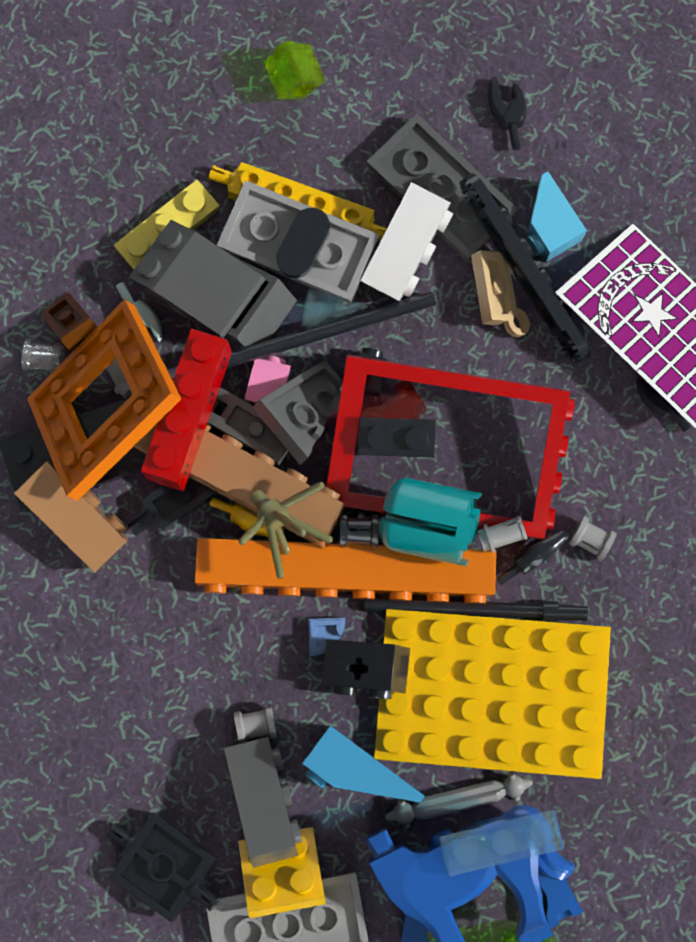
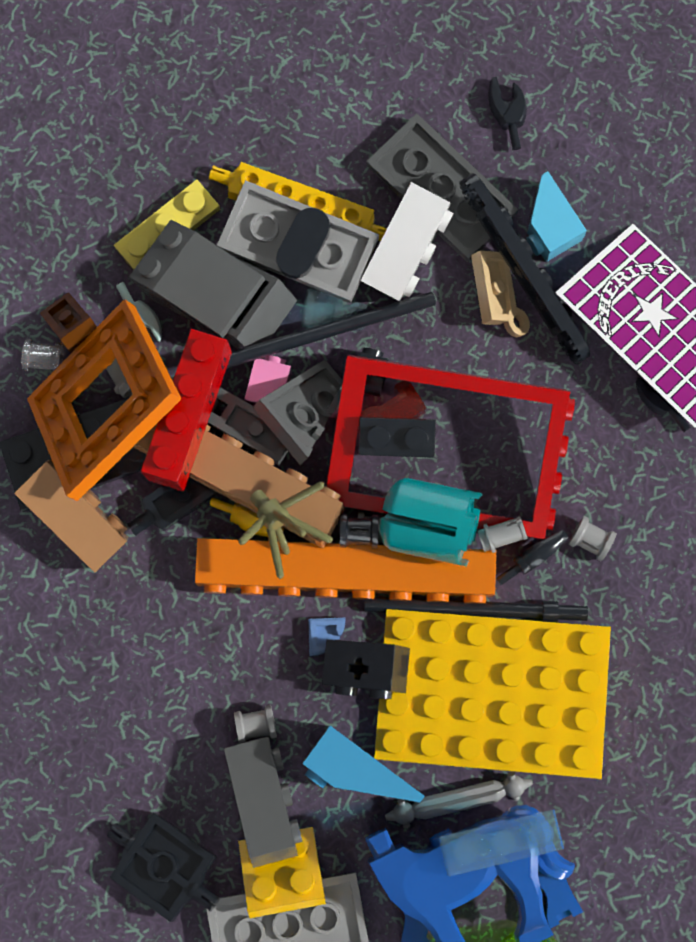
(294, 70): clear neon green brick -> none

